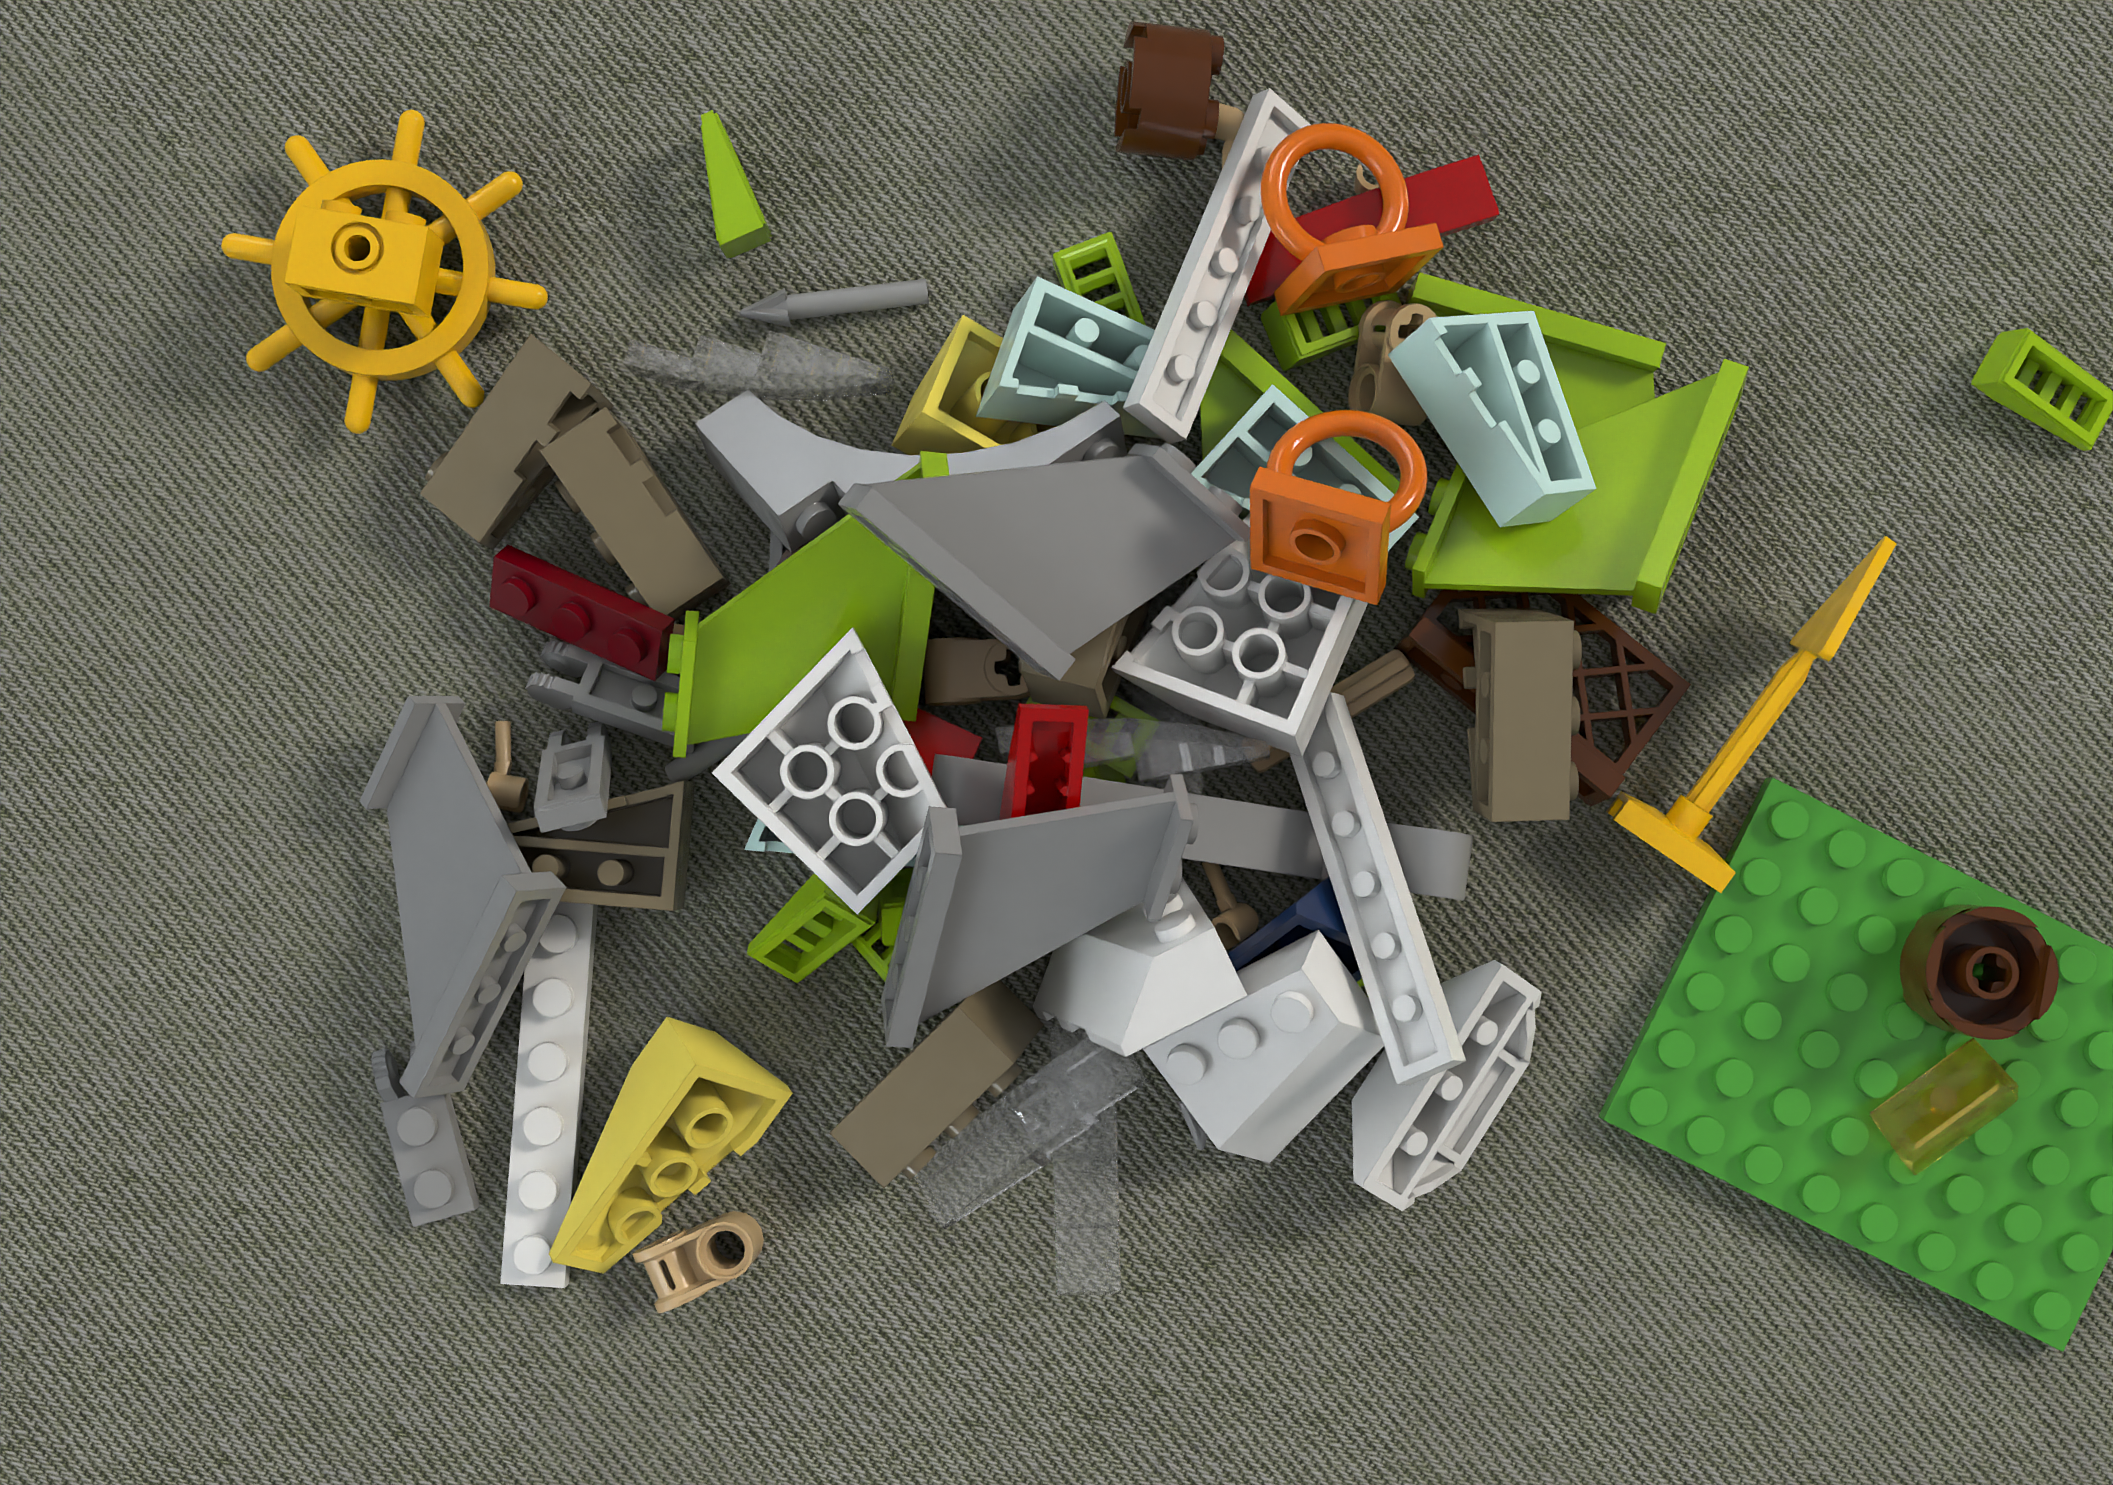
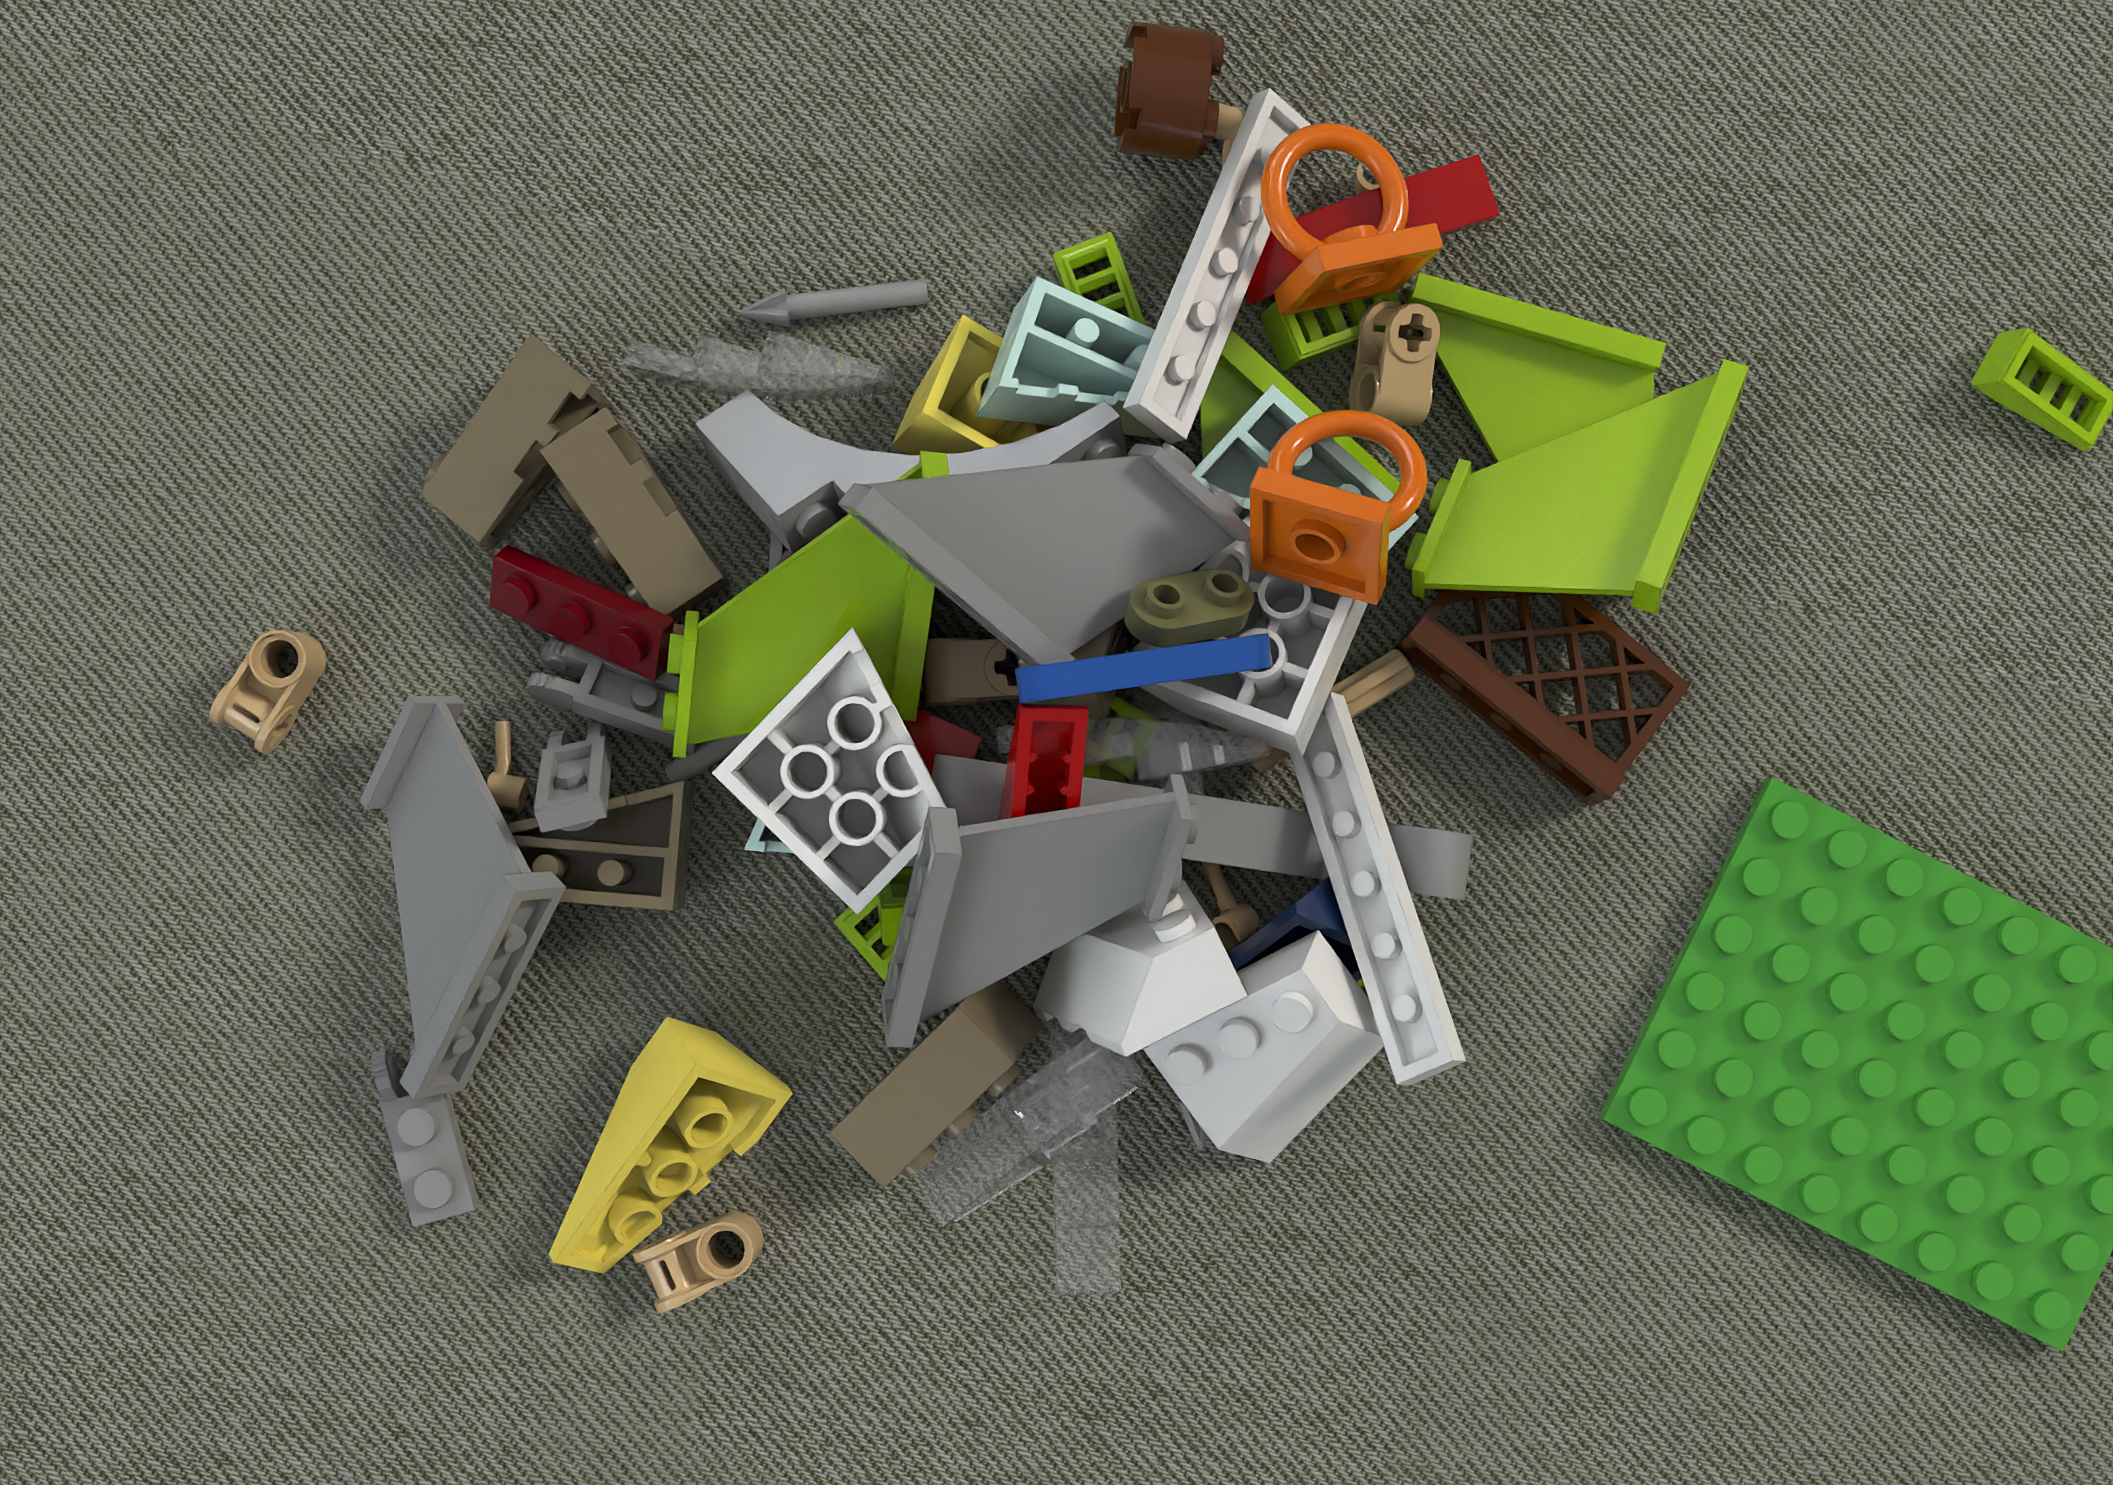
(260, 697): none -> tan piece
(385, 266): yellow piece -> none
(549, 1096): white plate -> none
(734, 206): lime slope -> none
(805, 911): lime slope -> none
(1143, 668): none -> blue beam
(1189, 607): none -> olive plate
(1426, 1131): white wedge -> none
(1499, 411): light aqua wedge -> none
(1522, 713): dark tan wedge -> none
(1679, 829): yellow piece -> none
(1945, 1106): clear yellow slope -> none
(2016, 977): reddish brown brick -> none

